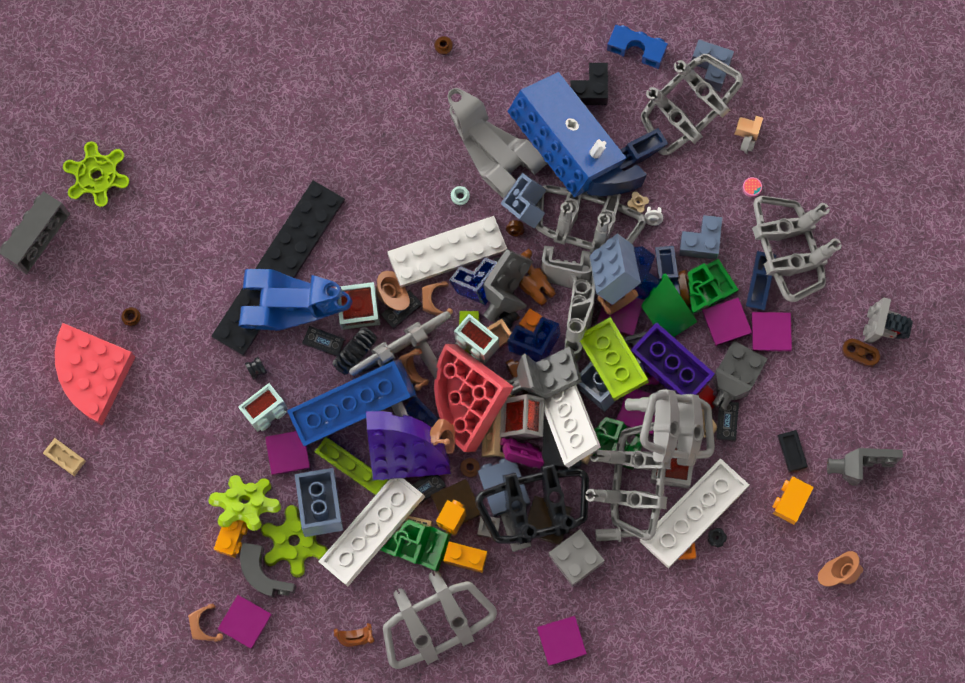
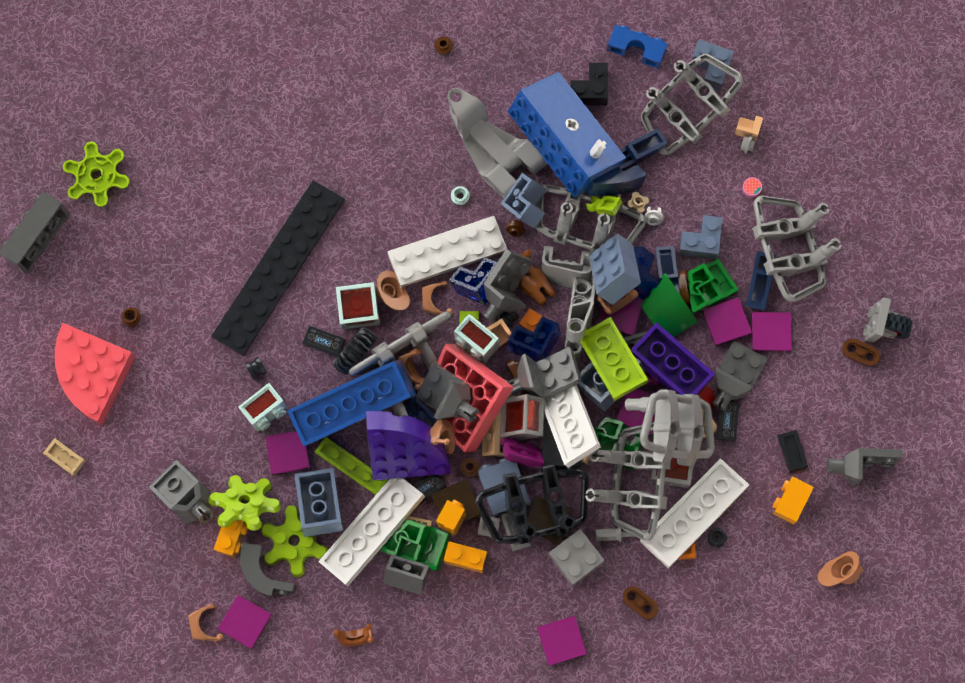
(183, 494): none -> dark grey plate
(289, 301): blue piece -> none
(396, 317): black tile -> none
(406, 574): none -> dark grey brick
(417, 629): light grey piece -> none
(447, 394): none -> dark grey plate
(607, 205): none -> lime plate
(641, 601): none -> reddish brown plate

